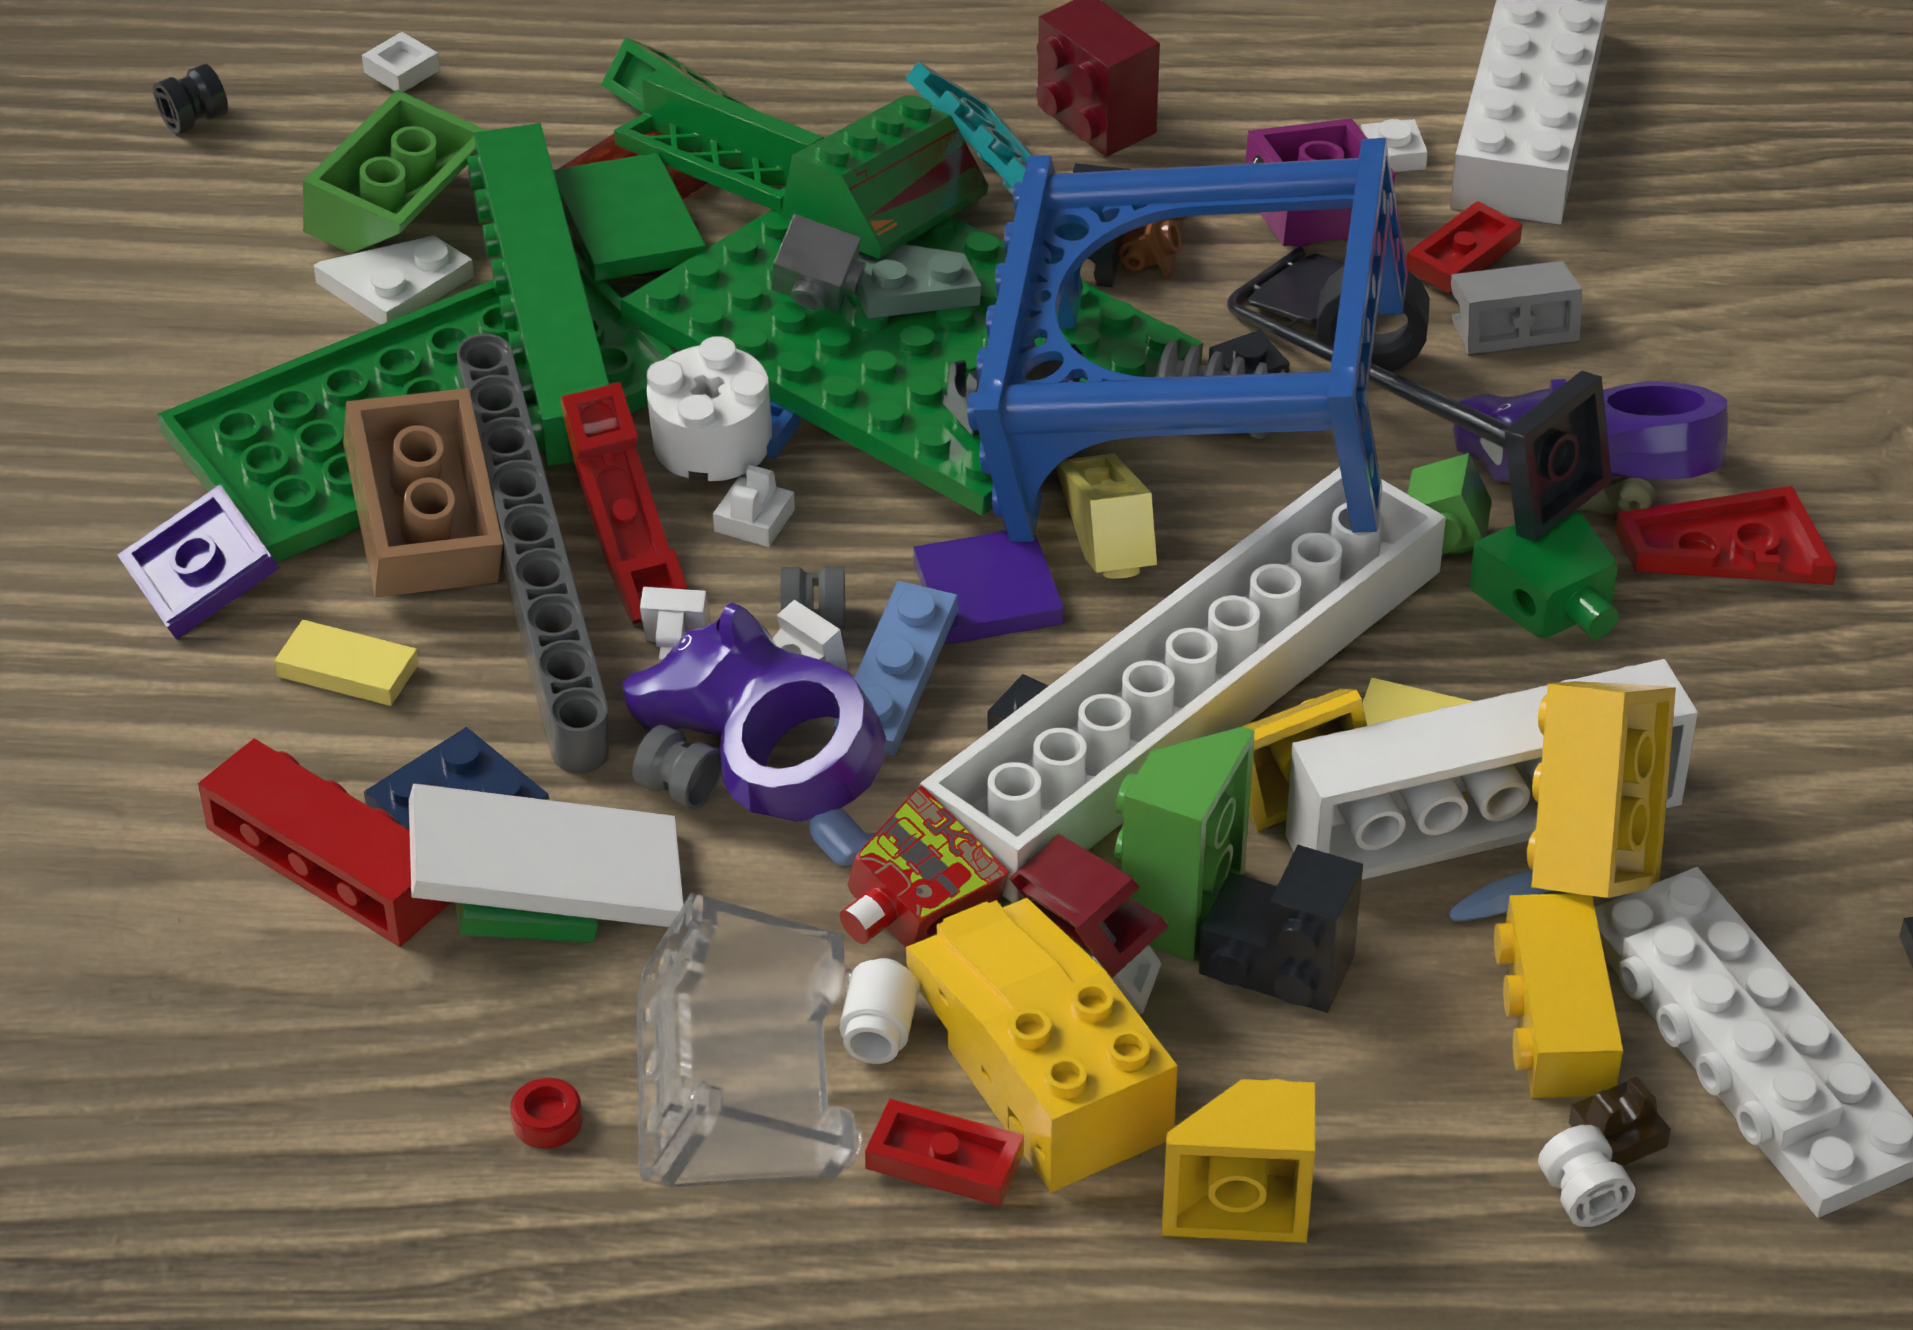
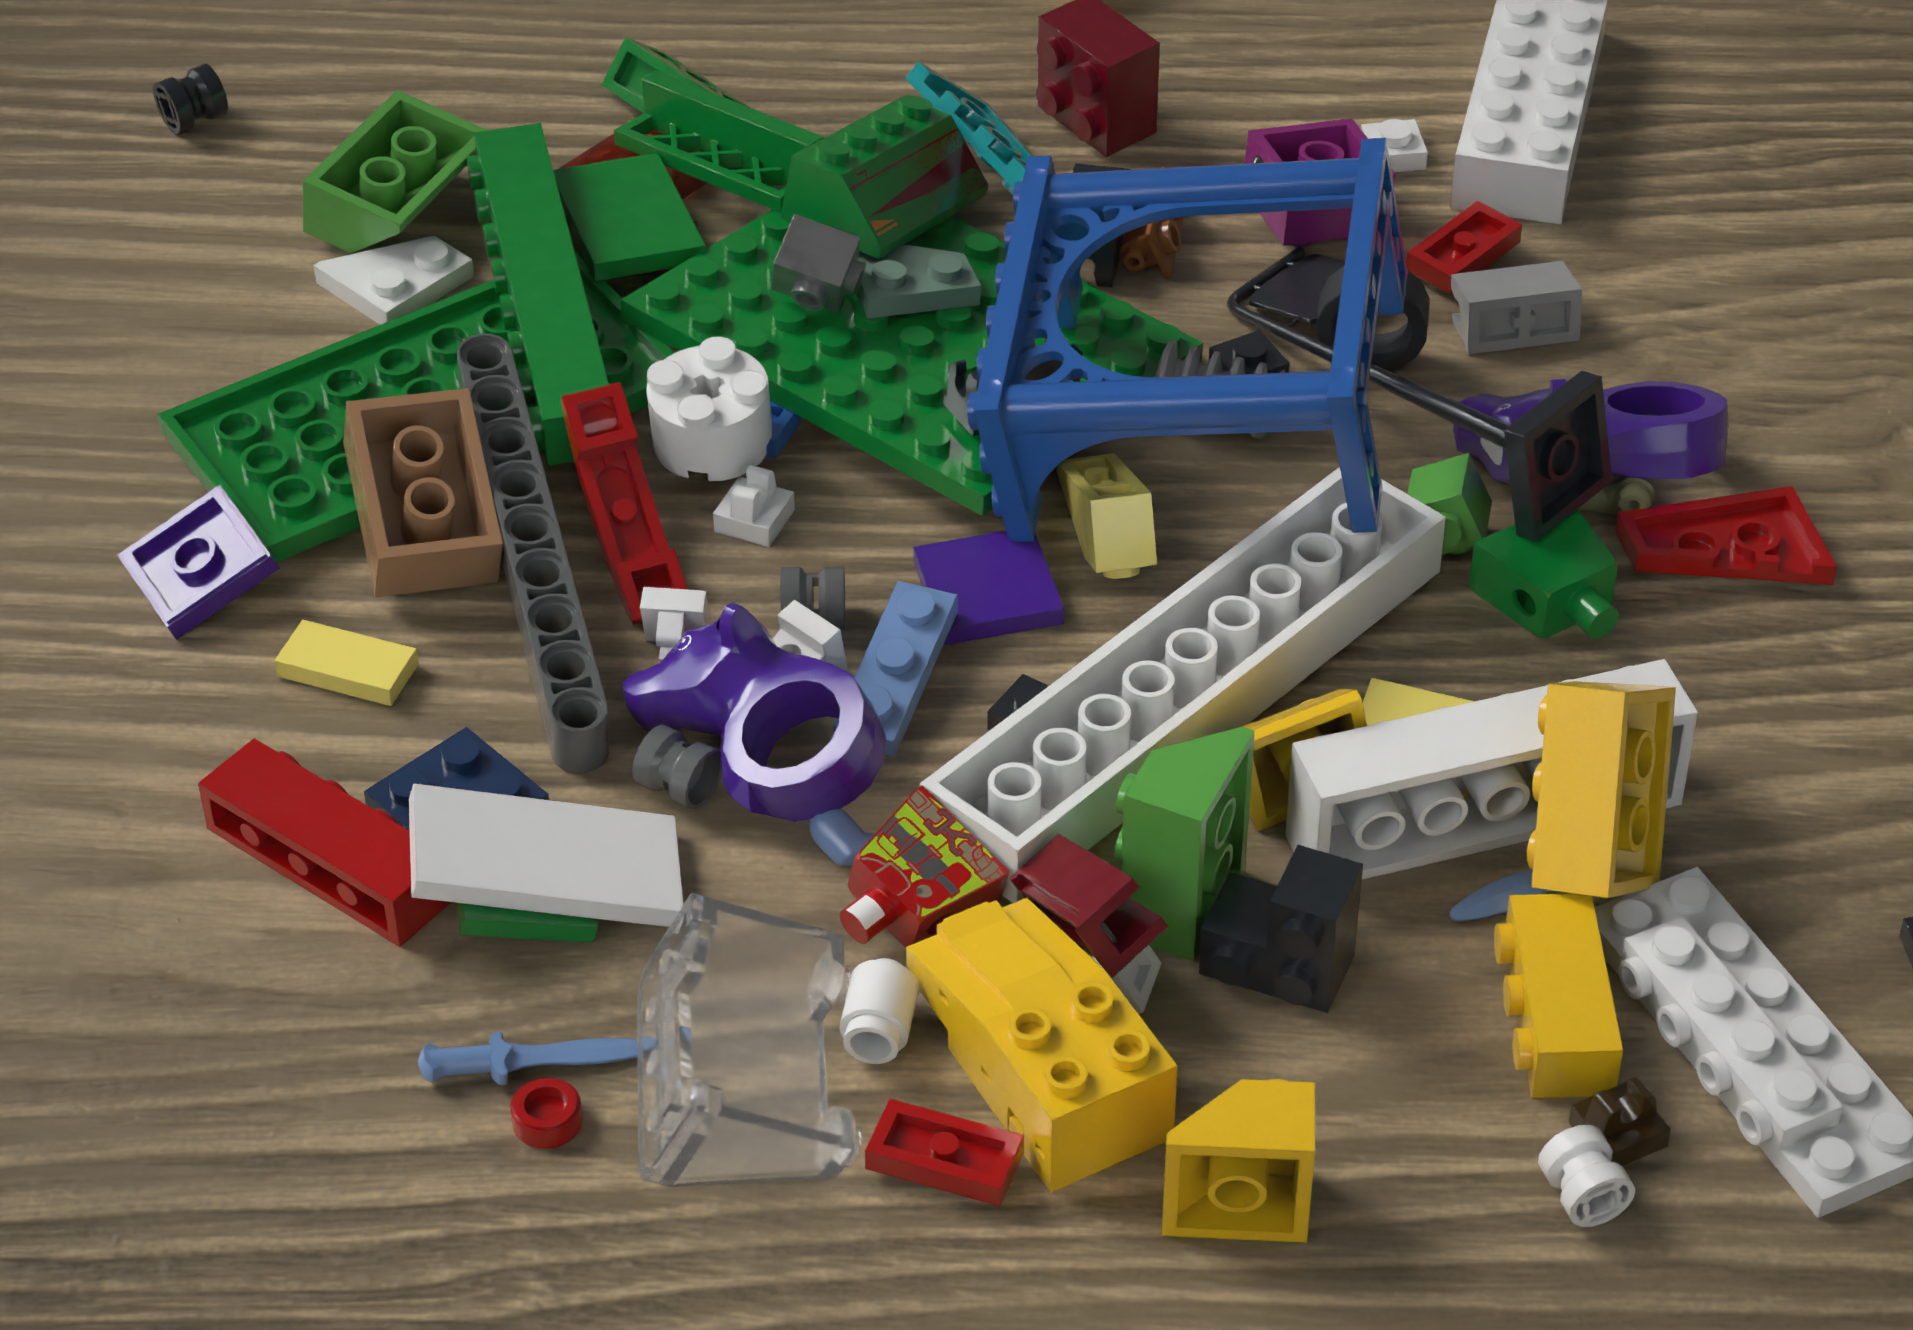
(401, 62): white plate -> none
(503, 1057): none -> medium blue sword

